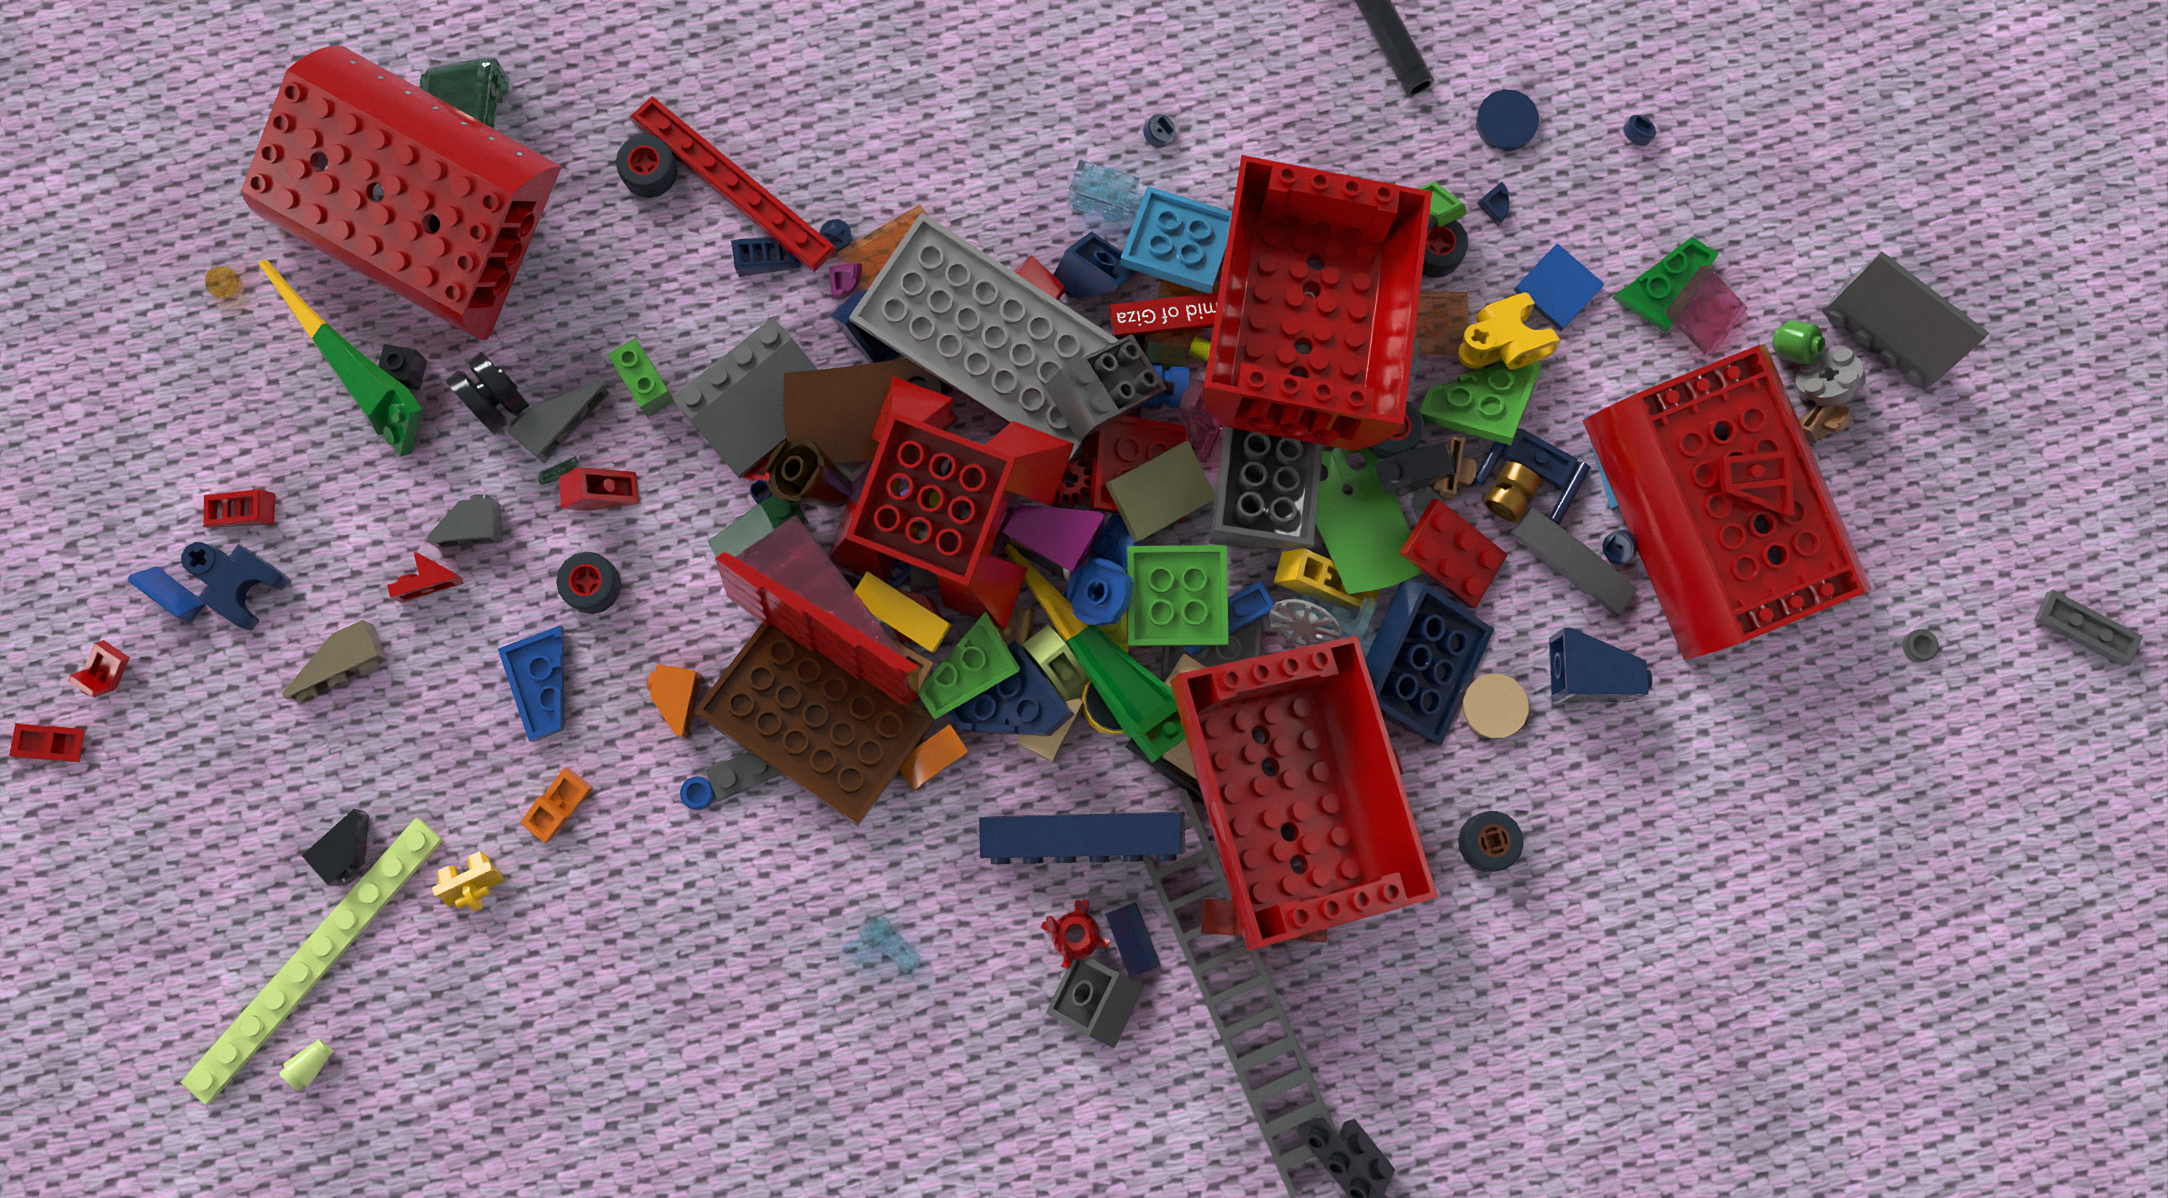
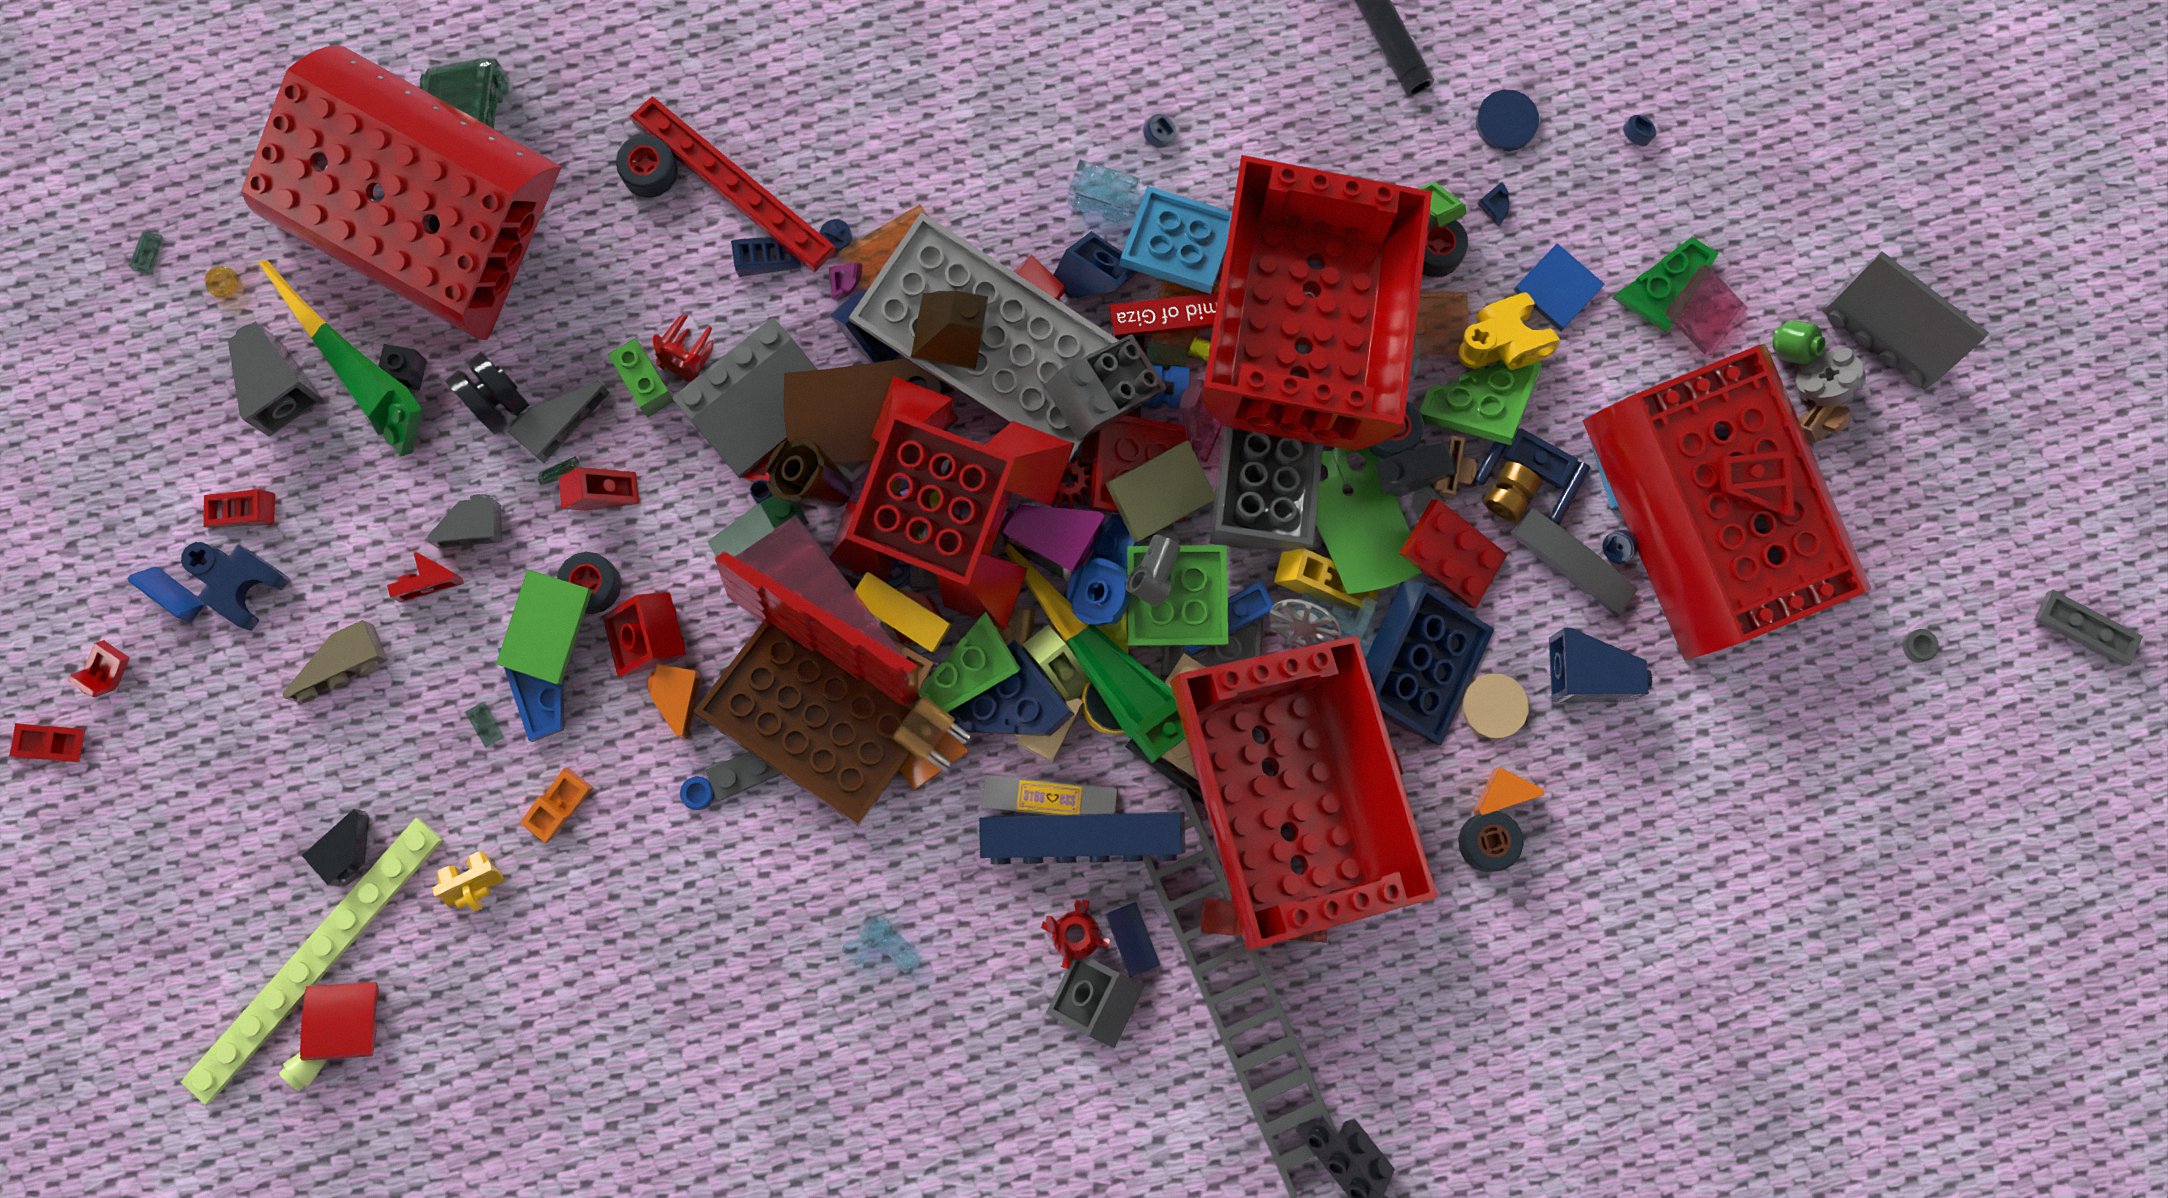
(146, 253): none -> clear green piece
(268, 380): none -> dark grey slope
(339, 1021): none -> red slope
(484, 724): none -> piece
(544, 627): none -> bright green tile
(644, 633): none -> red slope
(692, 361): none -> red piece
(925, 728): none -> clear orange piece
(950, 328): none -> dark brown slope
(1046, 797): none -> tile
(1150, 578): none -> dark grey piece
(1505, 790): none -> orange slope

